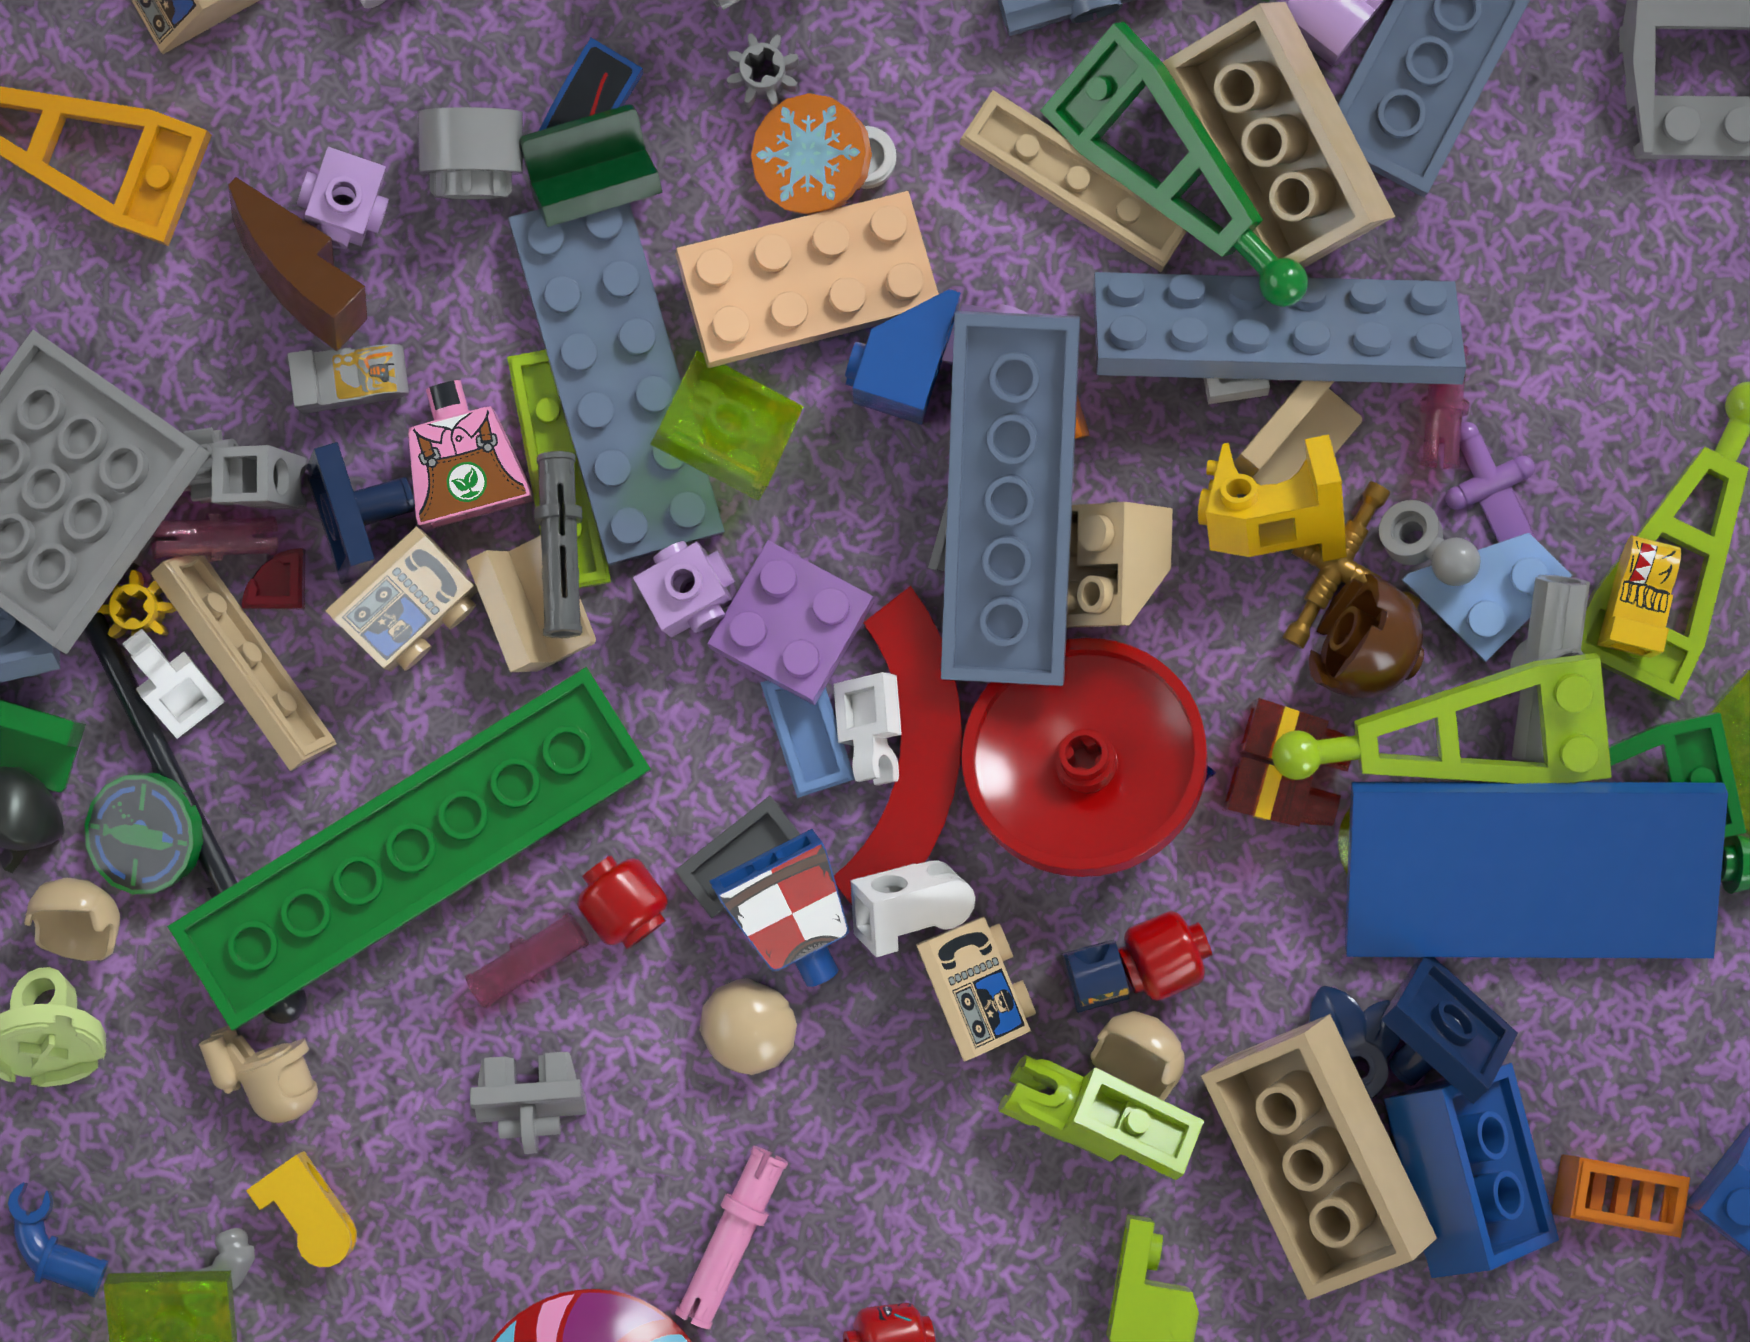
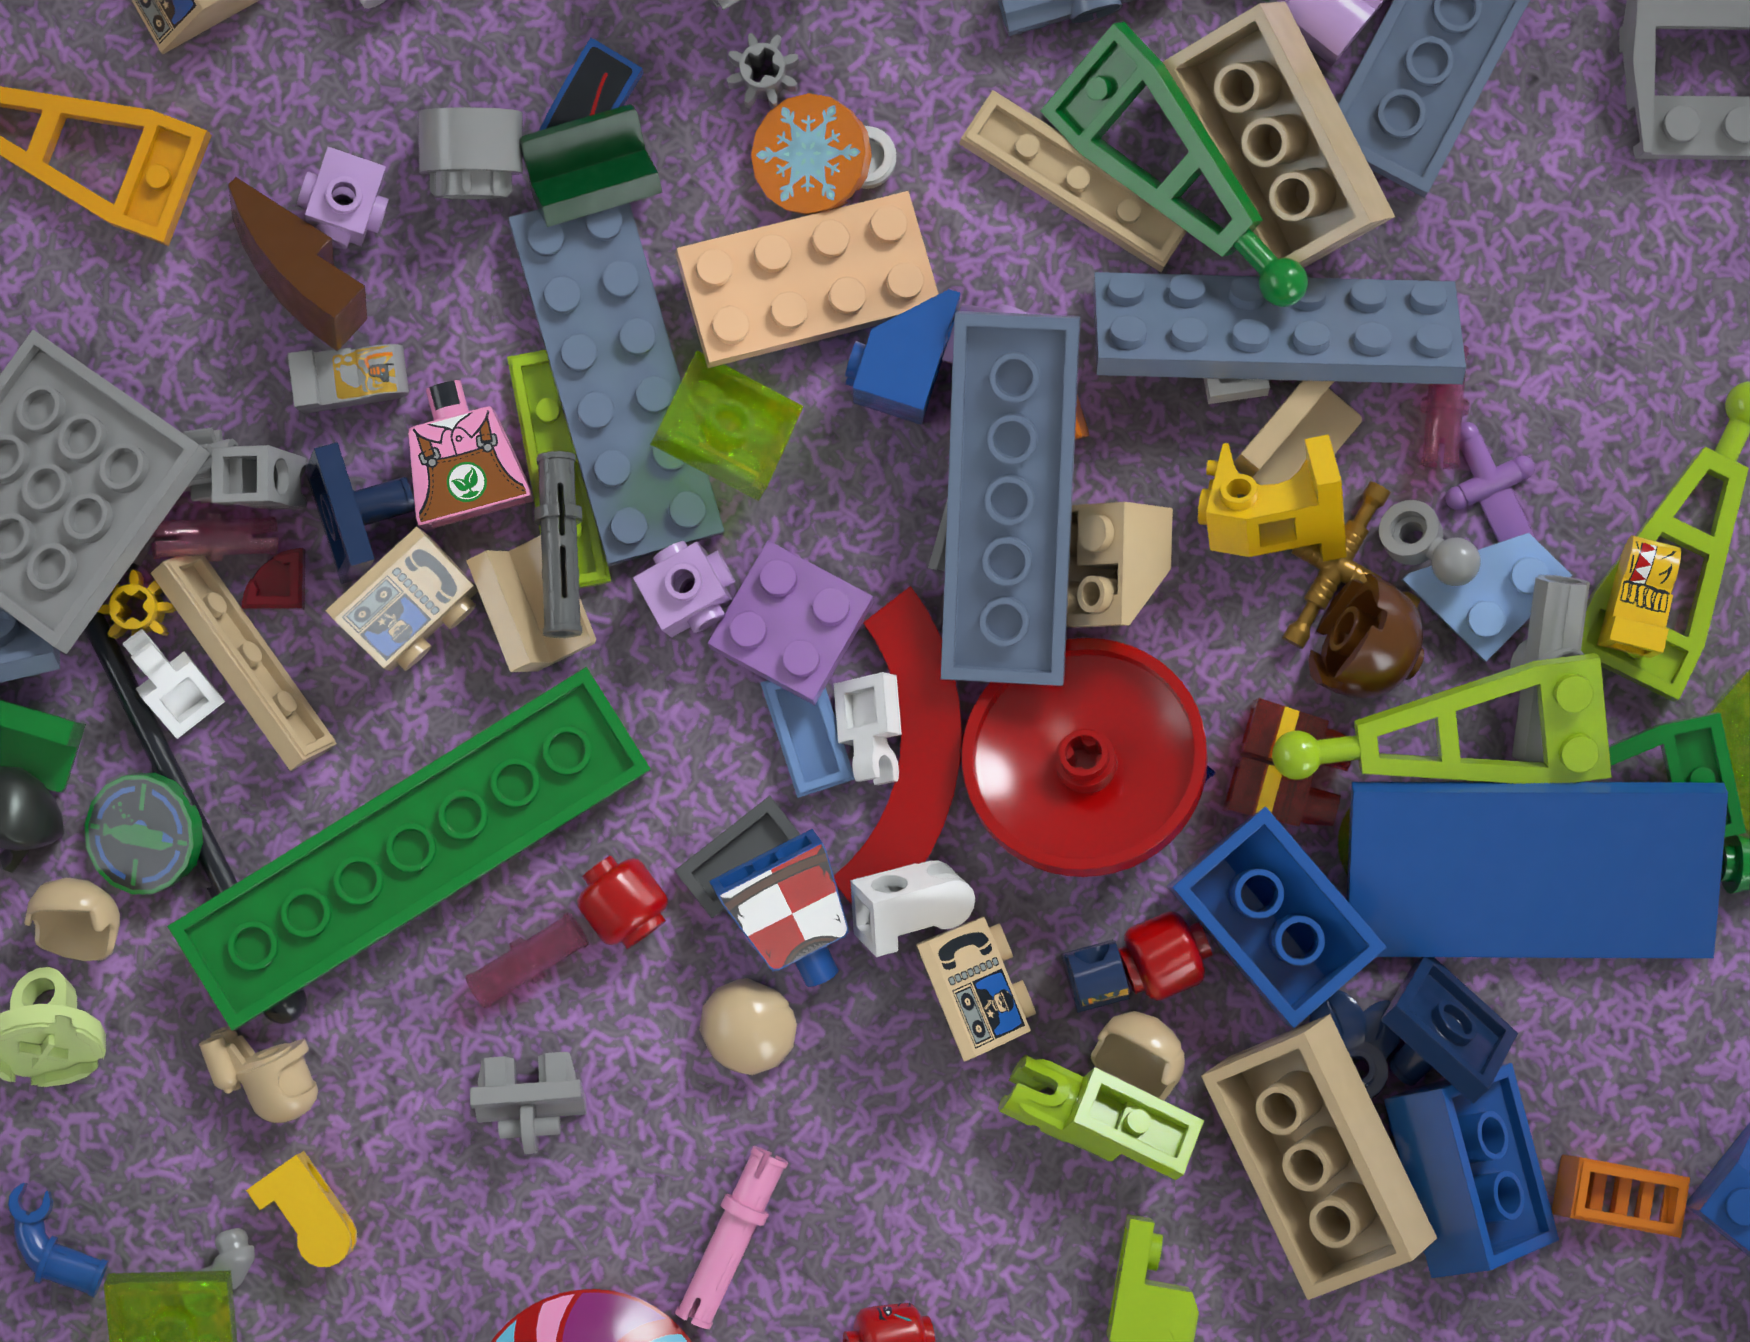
(1276, 917): none -> blue slope

